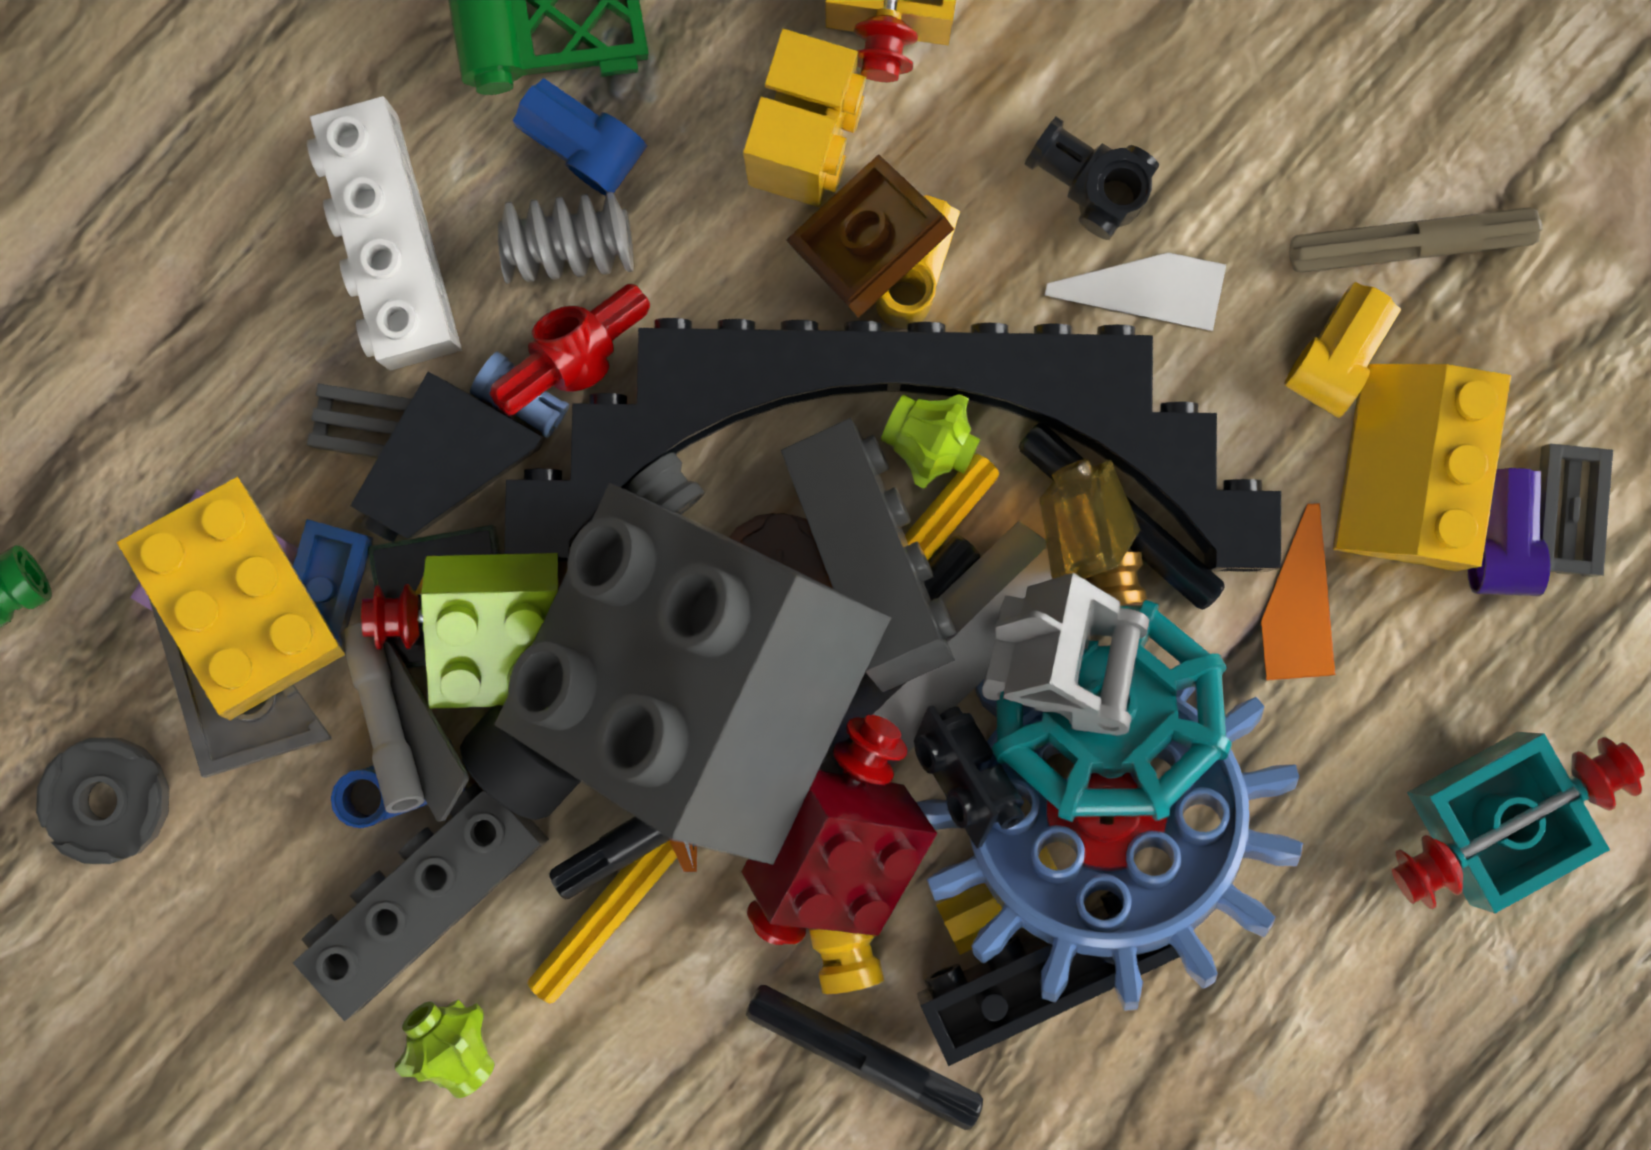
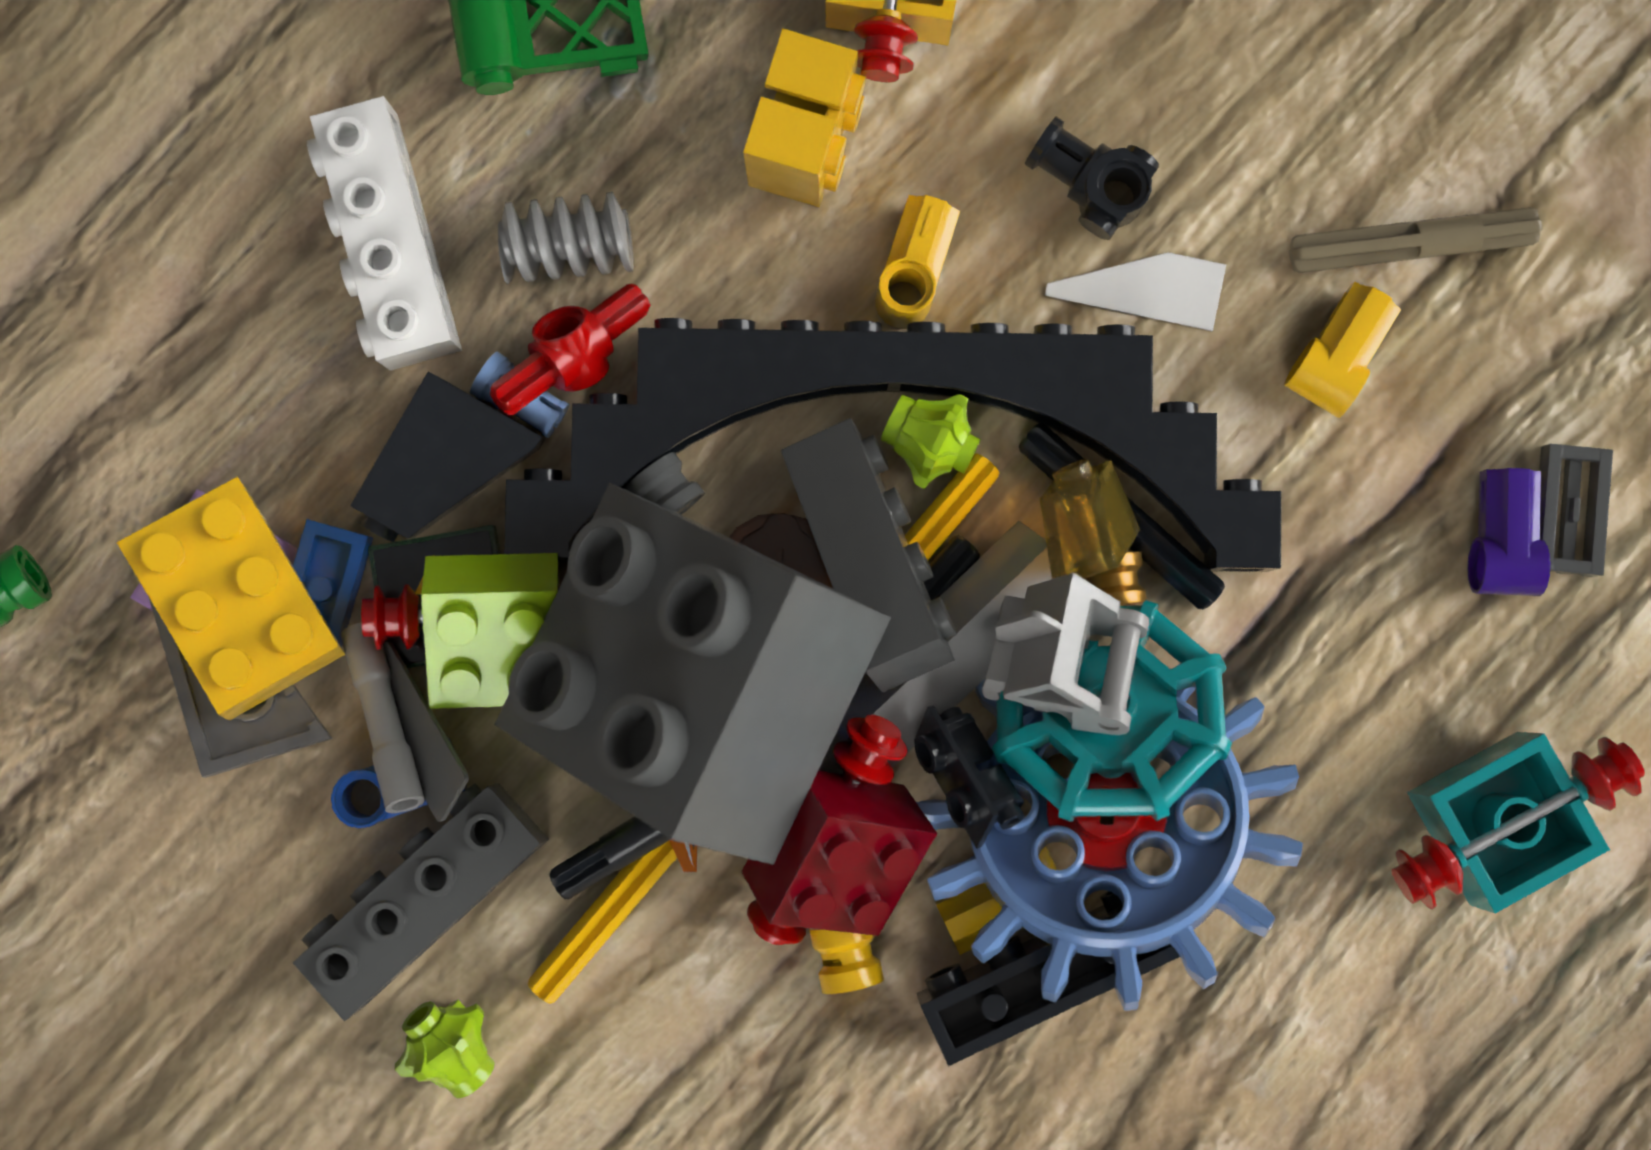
(140, 794): dark grey tile -> none
(324, 416): dark grey tile -> none
(512, 771): black tyre -> none
(593, 145): blue piece -> none
(865, 1057): black axle -> none
(869, 235): reddish brown tile -> none
(1298, 612): orange sticker -> none
(1422, 464): yellow slope -> none

